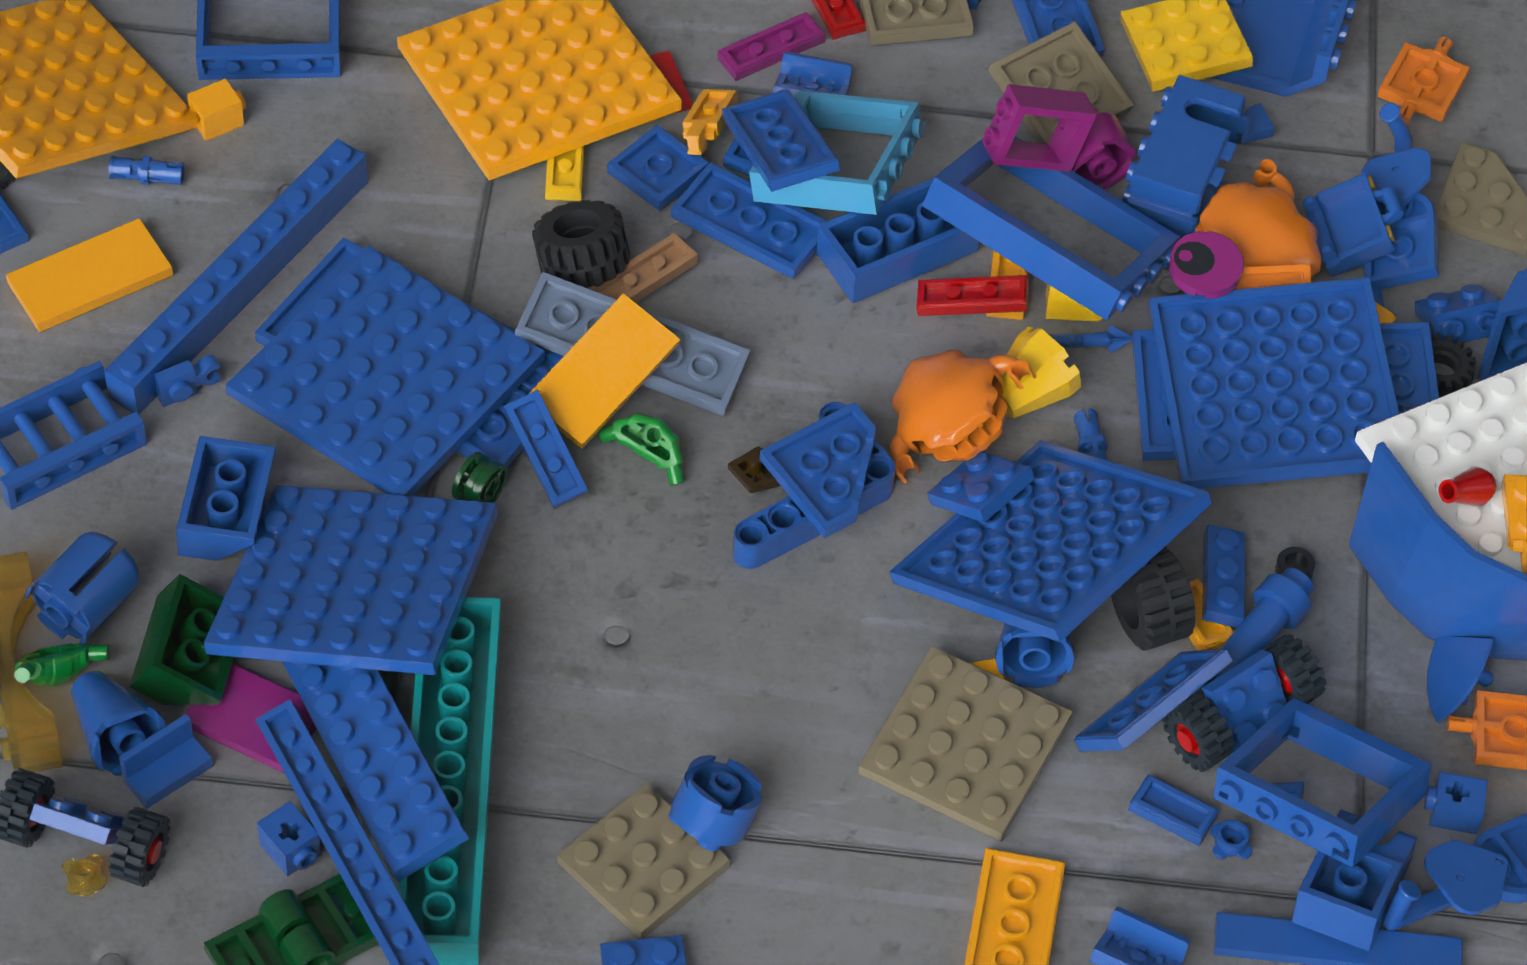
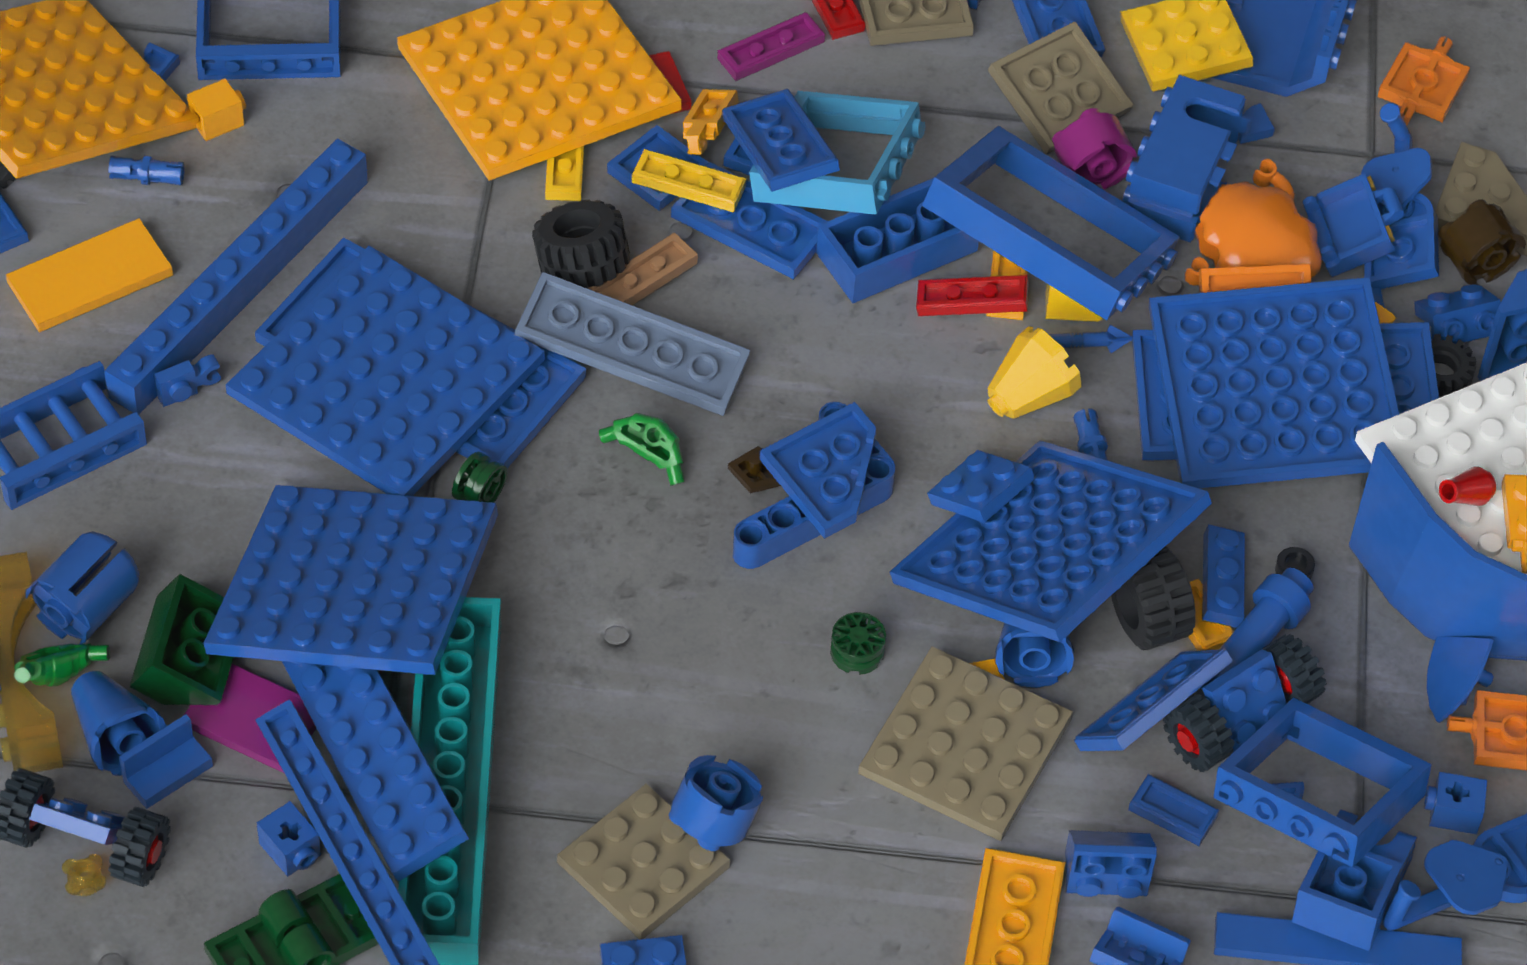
(161, 60): none -> blue tile
(223, 497): blue slope -> none
(545, 449): blue plate -> none
(604, 369): light orange tile -> none
(689, 180): none -> yellow tile
(813, 74): blue bracket -> none
(857, 643): none -> dark green wheel
(951, 406): orange piece -> none
(1061, 153): magenta window -> none
(1109, 863): none -> blue slope
(1206, 264): magenta tile -> none
(1235, 831): blue plate -> none
(1481, 242): none -> dark brown brick

